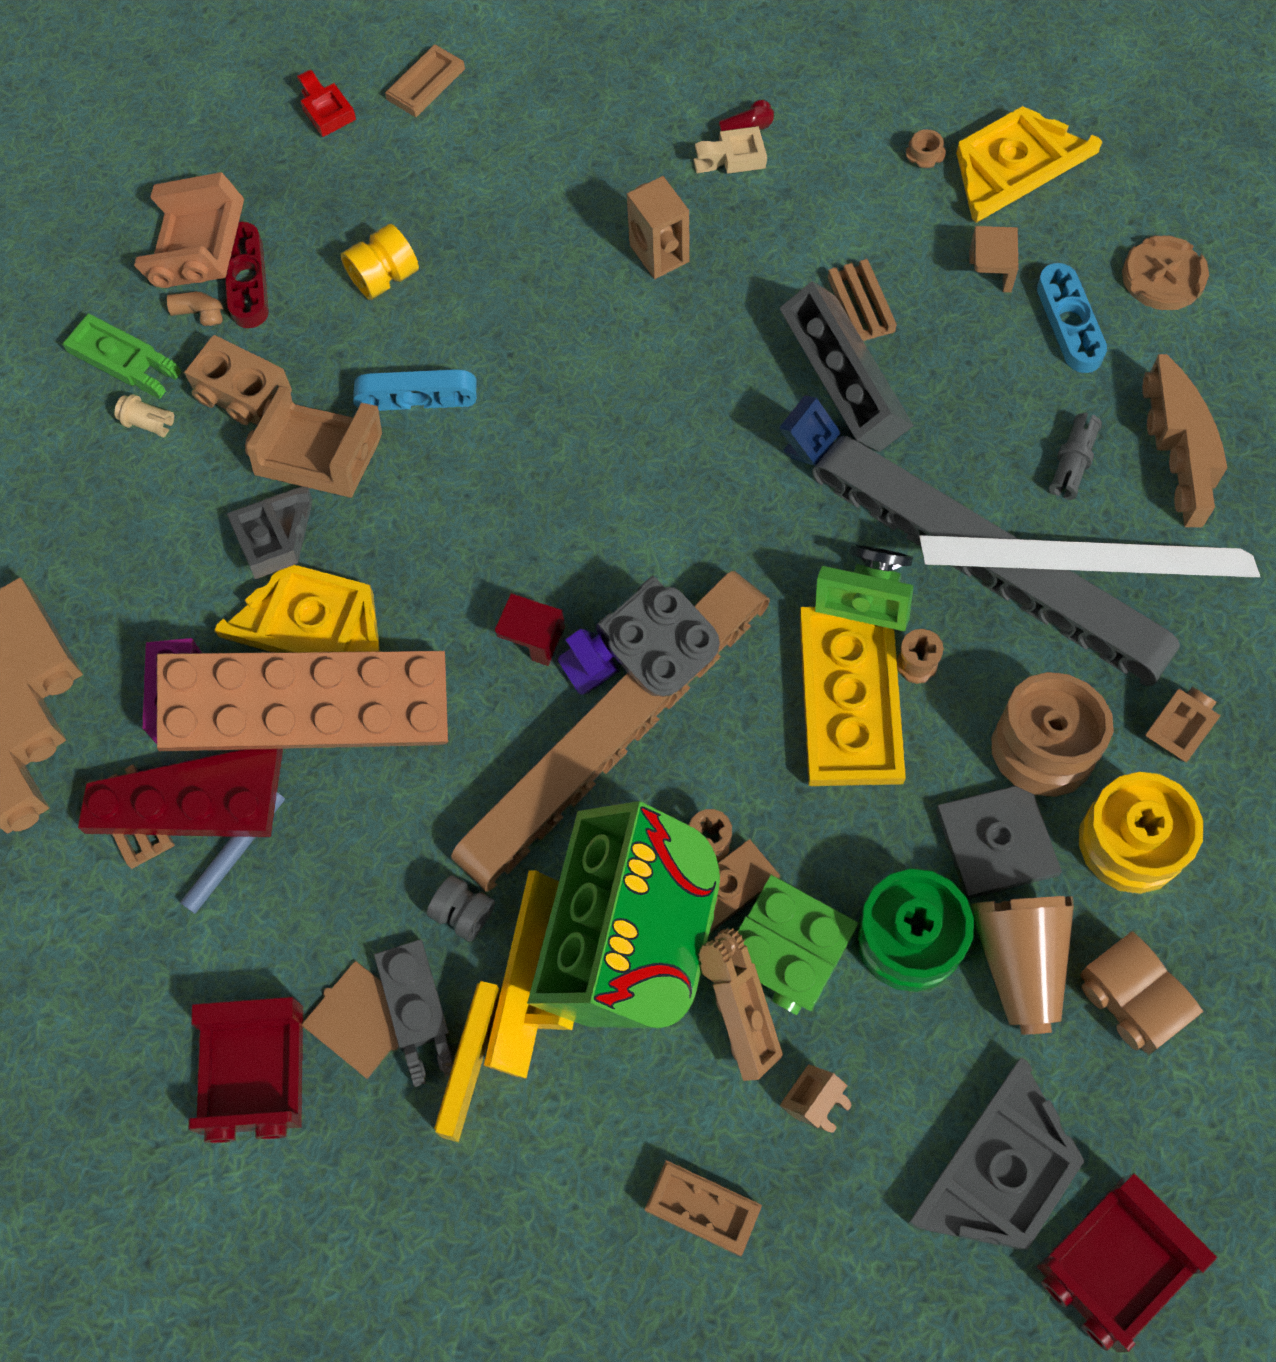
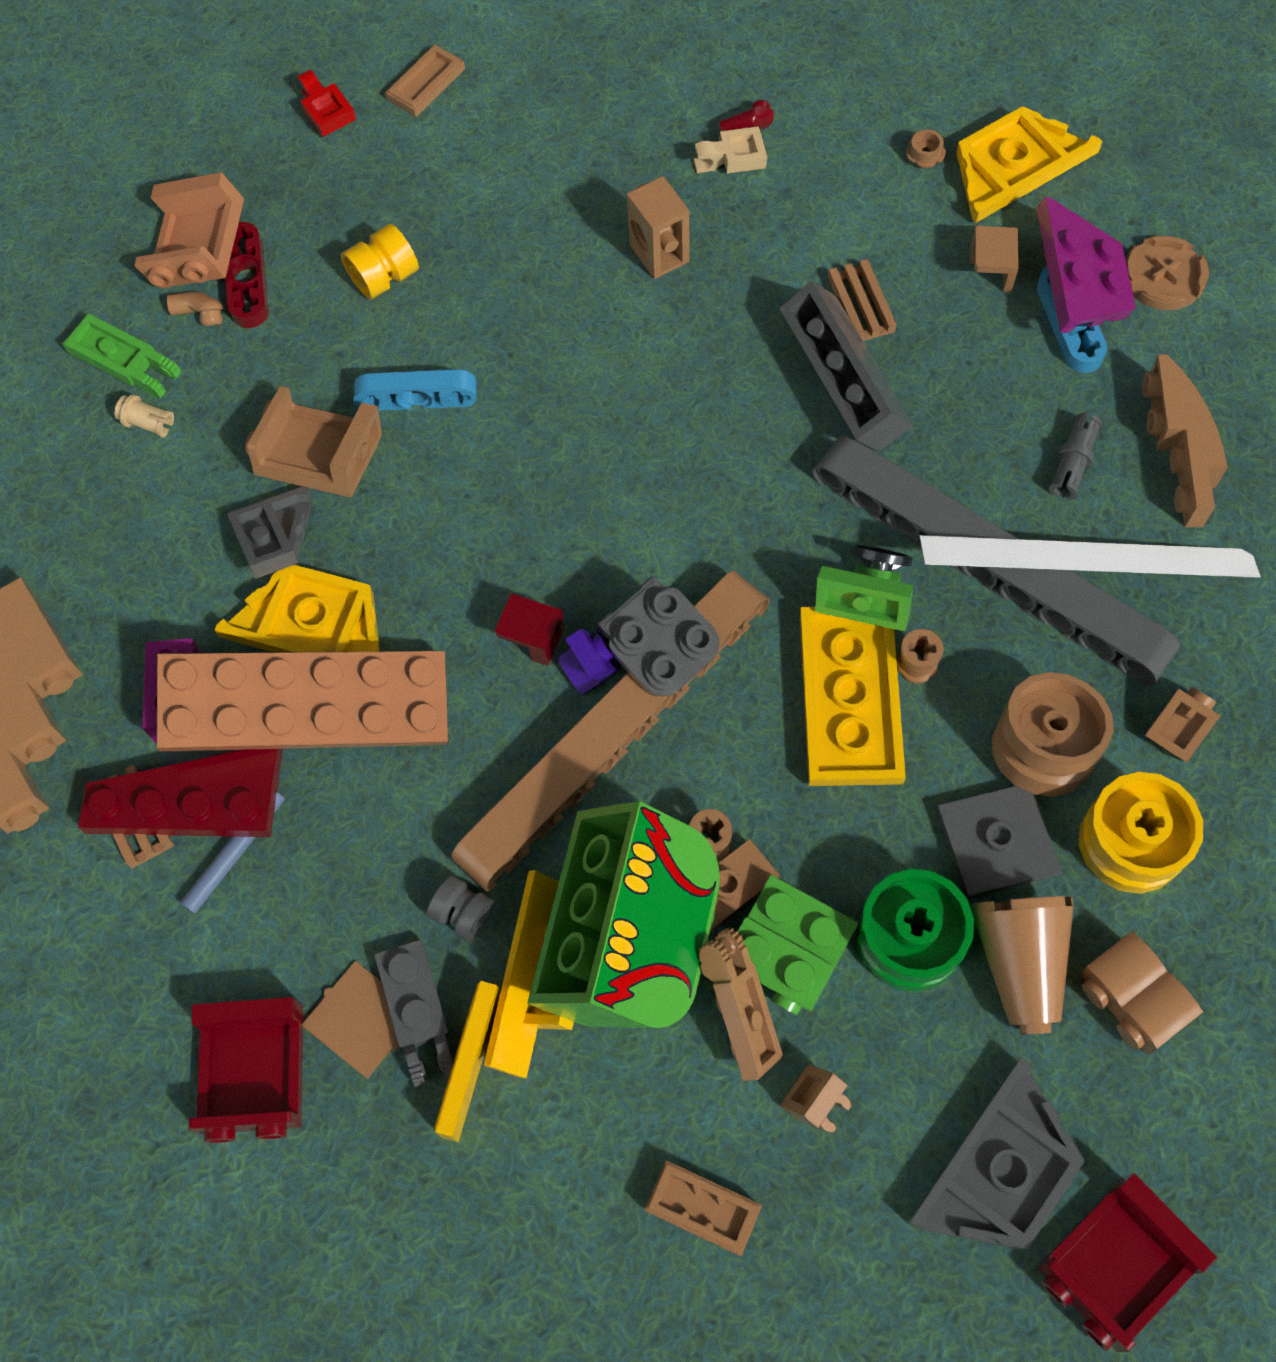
(231, 376): medium nougat brick -> none
(808, 431): dark blue bracket -> none
(1084, 269): none -> magenta wing

